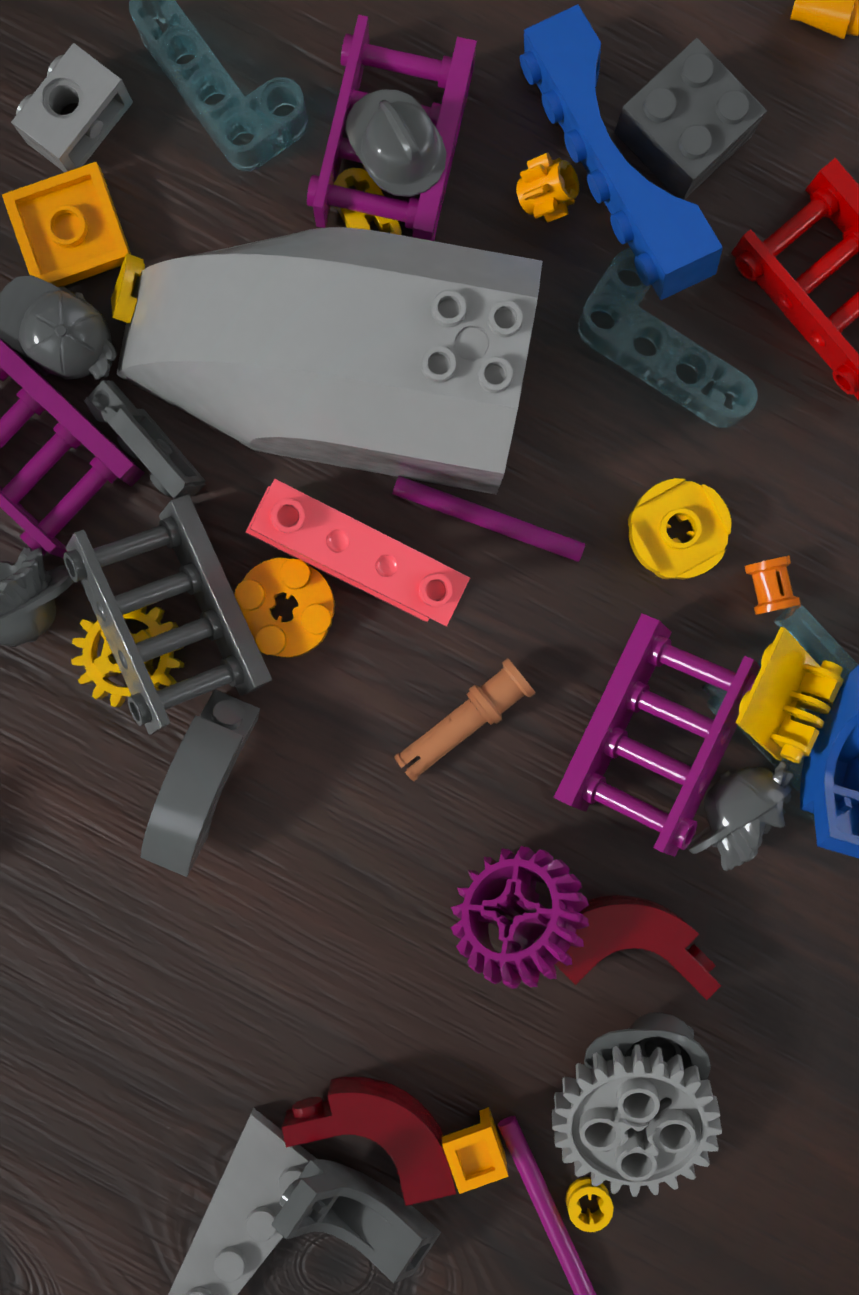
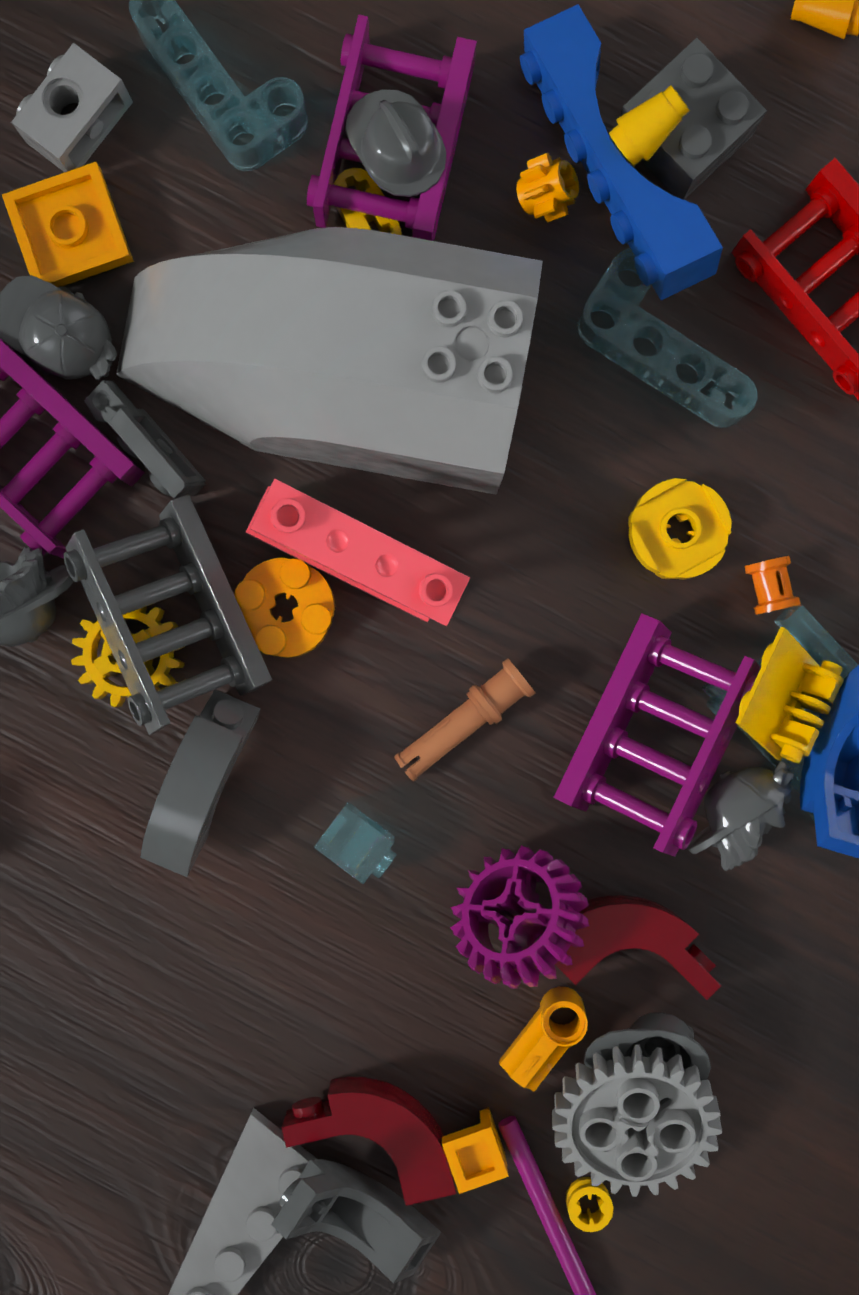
(121, 300): yellow tile -> none
(357, 844): none -> clear light blue brick
(488, 518): magenta bar -> none
(544, 1041): none -> light orange piece
(648, 125): none -> yellow cone

